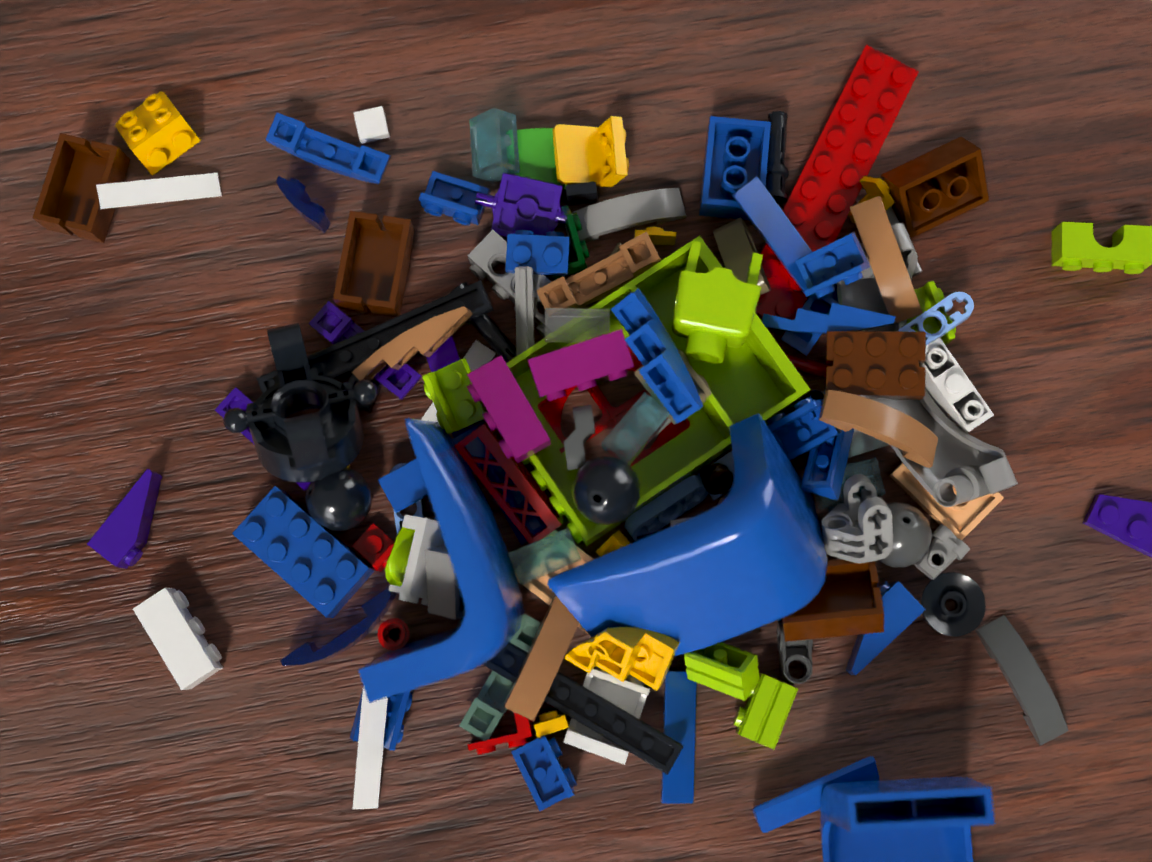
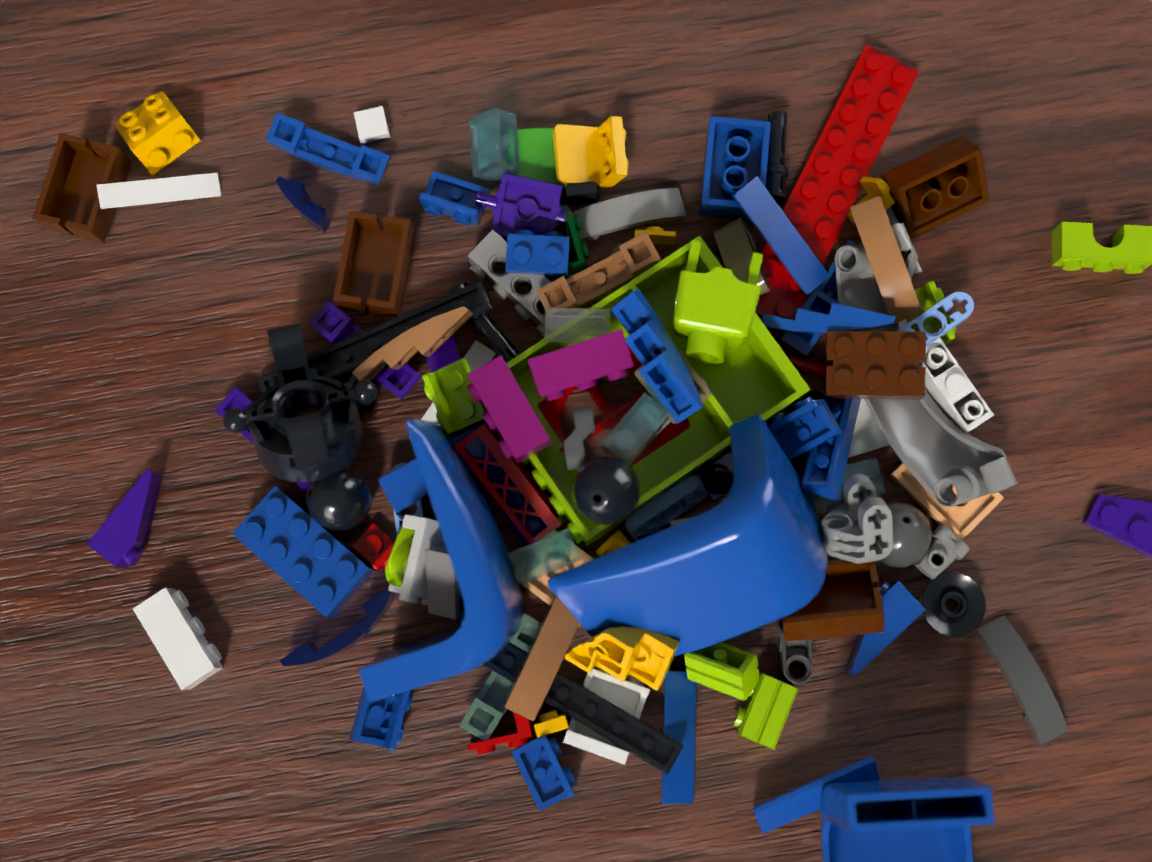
(369, 753): white sticker -> none
(386, 630): red cone -> none
(524, 308): light grey axle -> none
(832, 264): blue bracket -> none
(881, 422): medium nougat slope -> none

